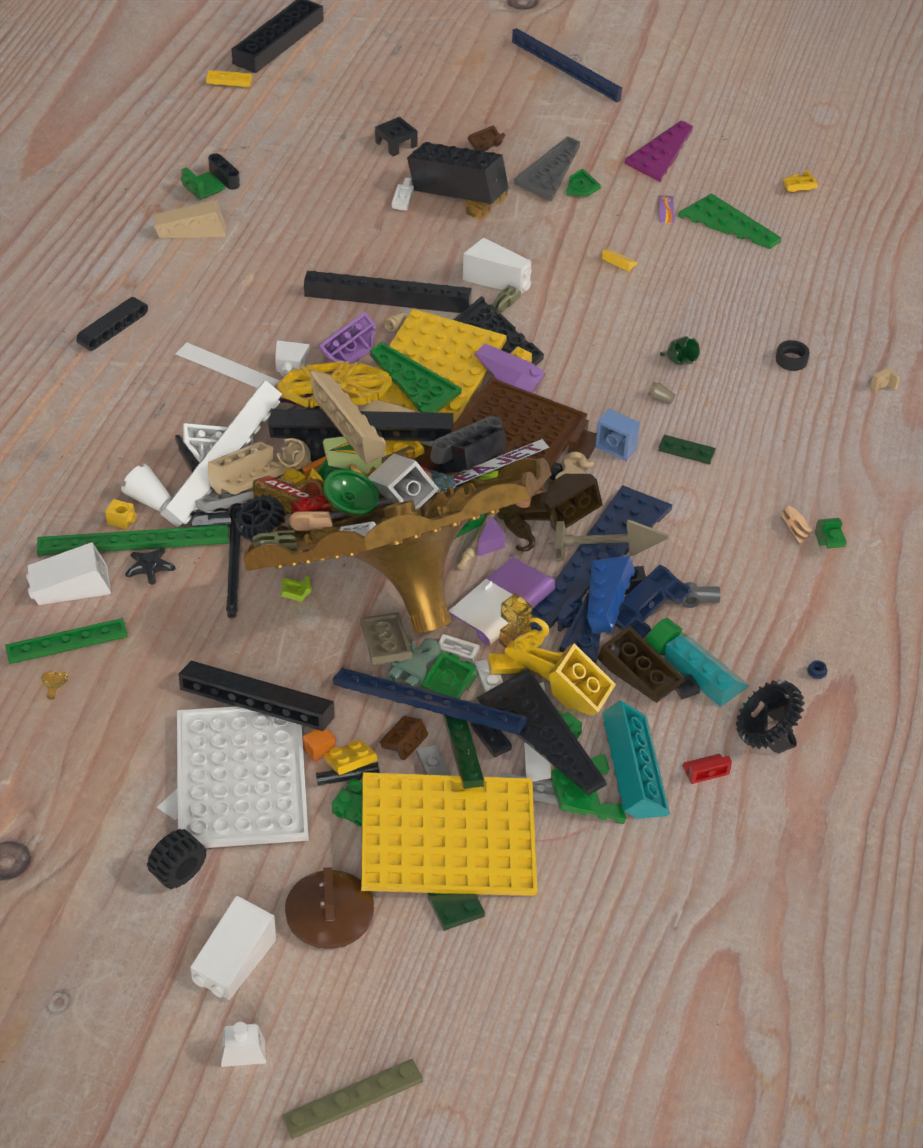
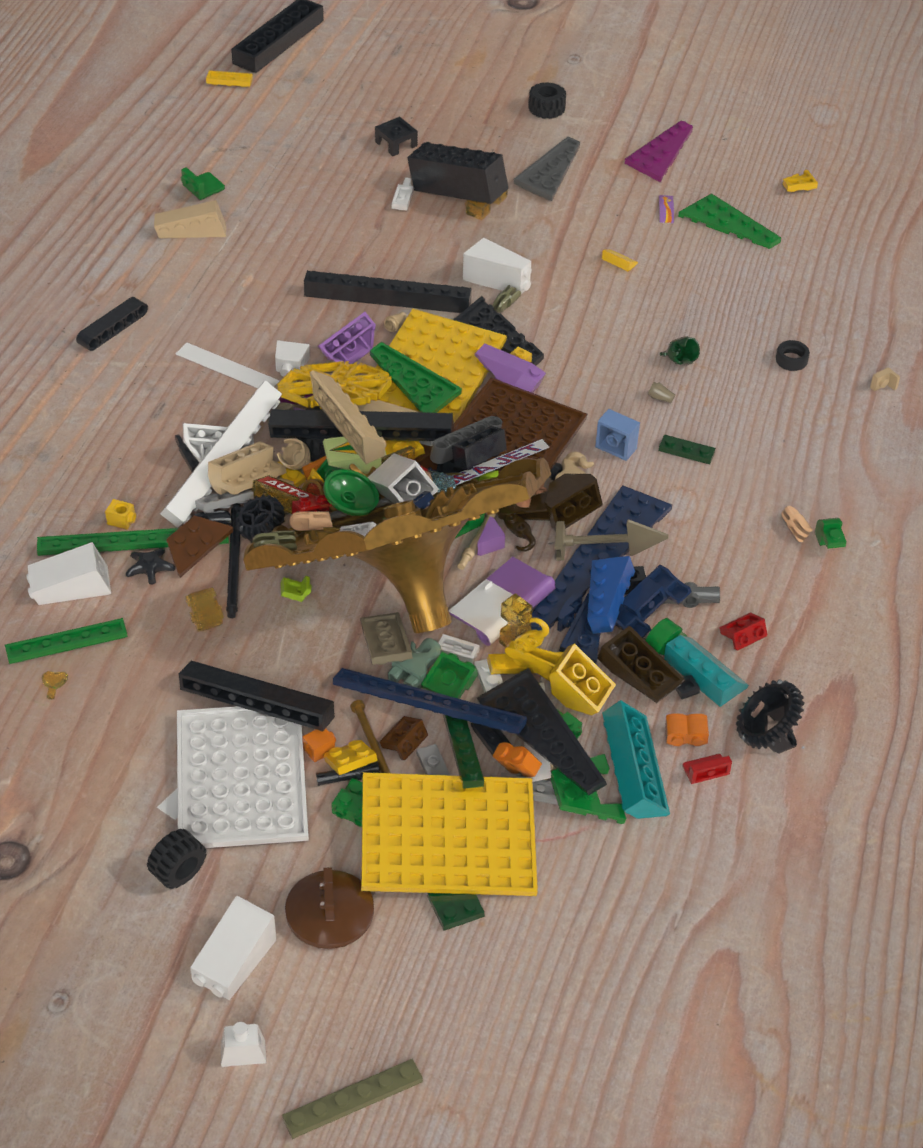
(146, 488): white cone -> none
(195, 541): none -> reddish brown wing
(205, 609): none -> clear yellow brick
(224, 171): black beam -> none
(358, 707): none -> pearl gold bar
(423, 500): none -> dark blue plate
(486, 138): reddish brown bracket -> none
(517, 759): none -> orange brick
(547, 100): none -> black tyre
(567, 65): dark blue plate -> none
(582, 184): green plate -> none
(582, 440): reddish brown panel -> none
(686, 729): none -> orange brick
(745, 630): none -> red bracket
(817, 669): dark blue plate -> none

